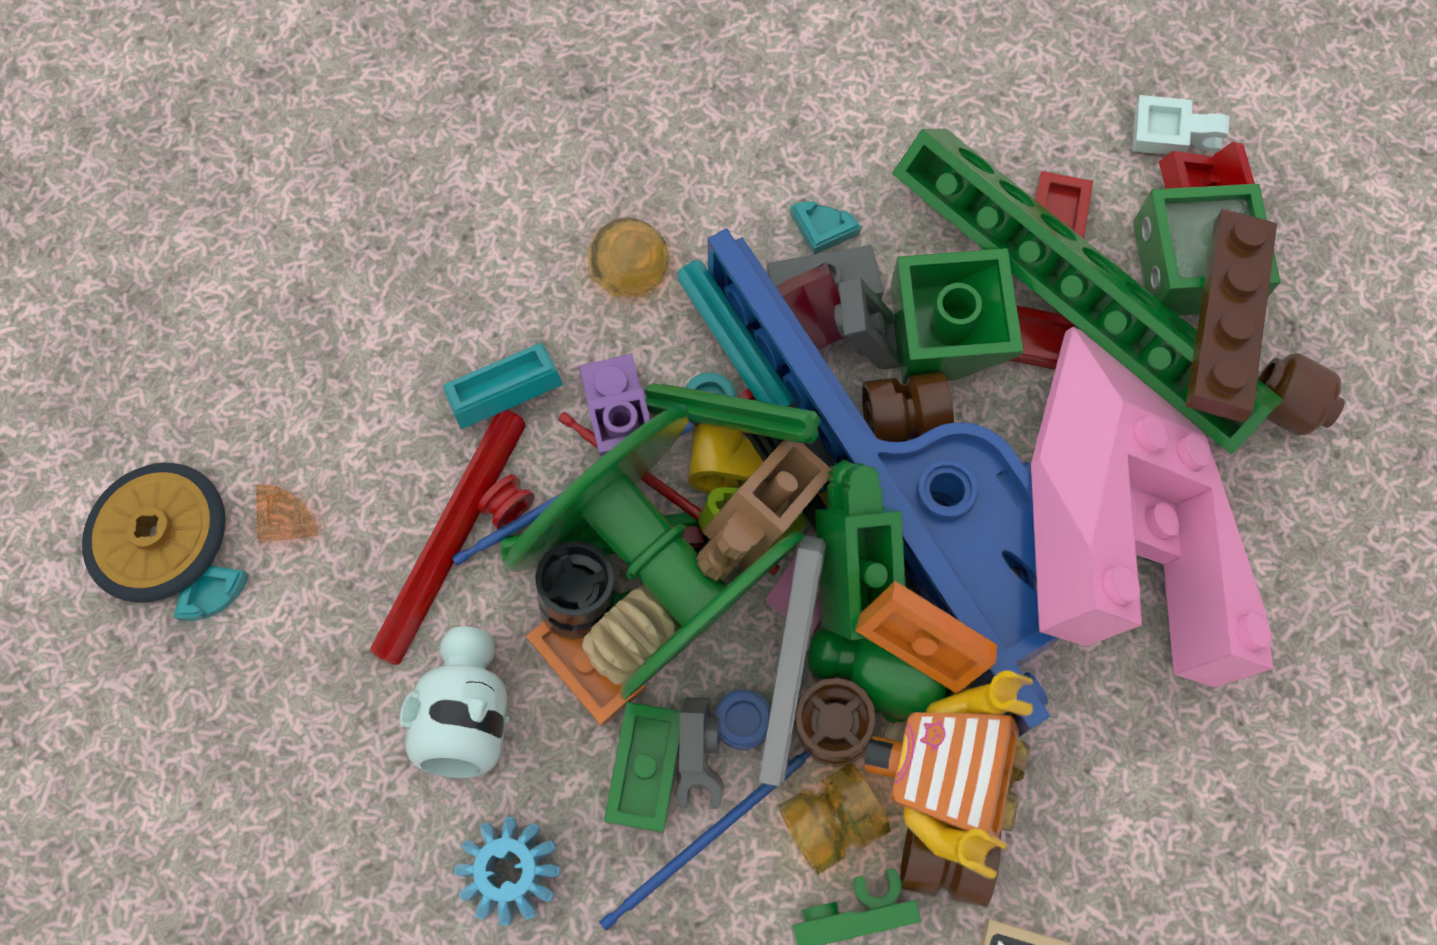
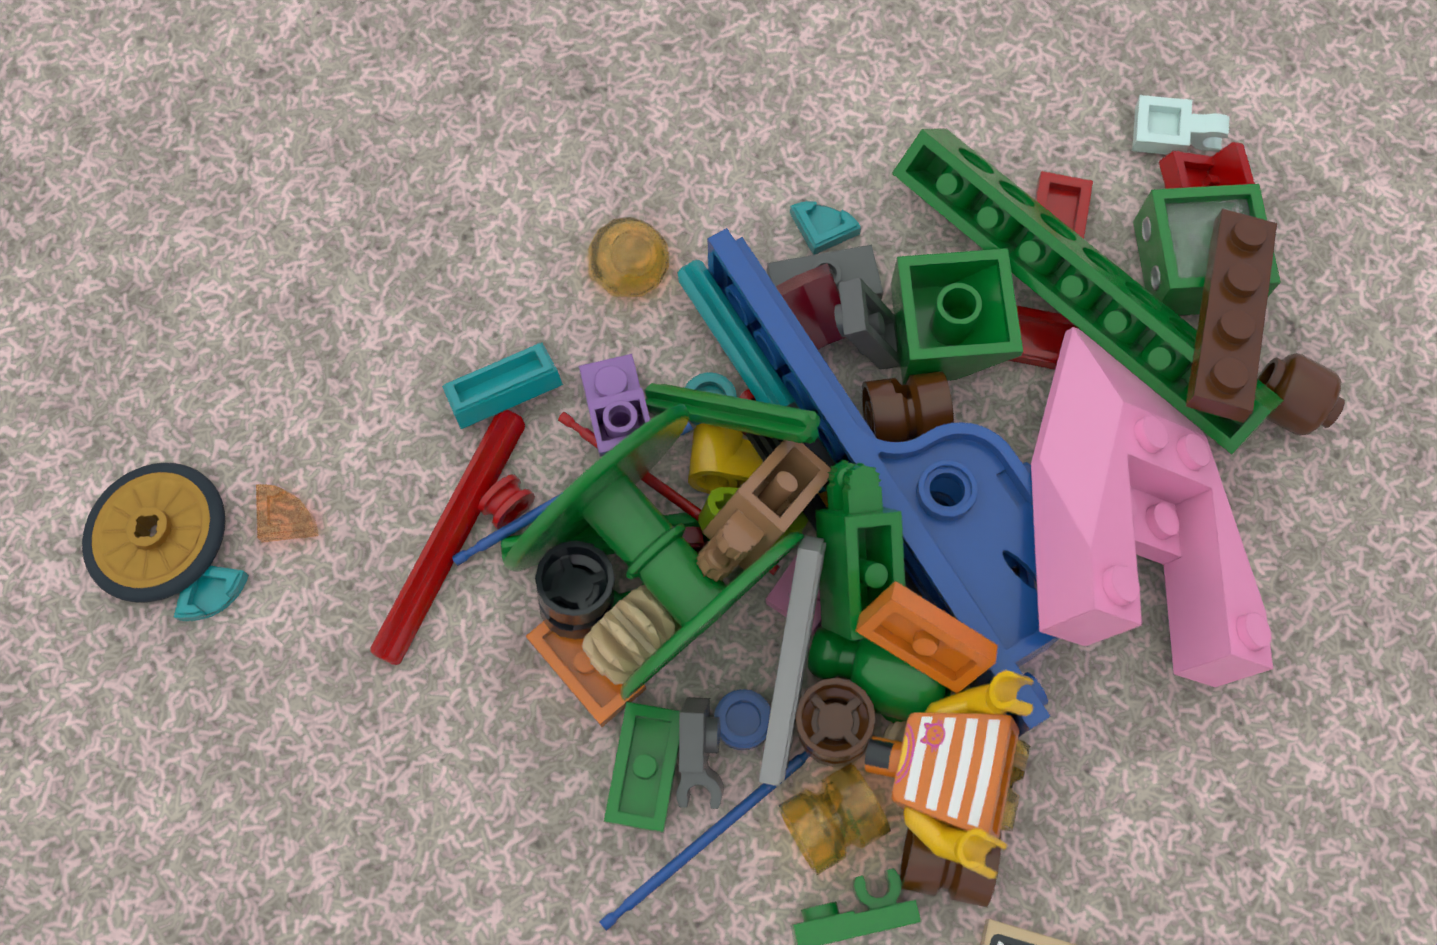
(457, 709): light aqua piece -> none
(510, 892): medium azure gear -> none

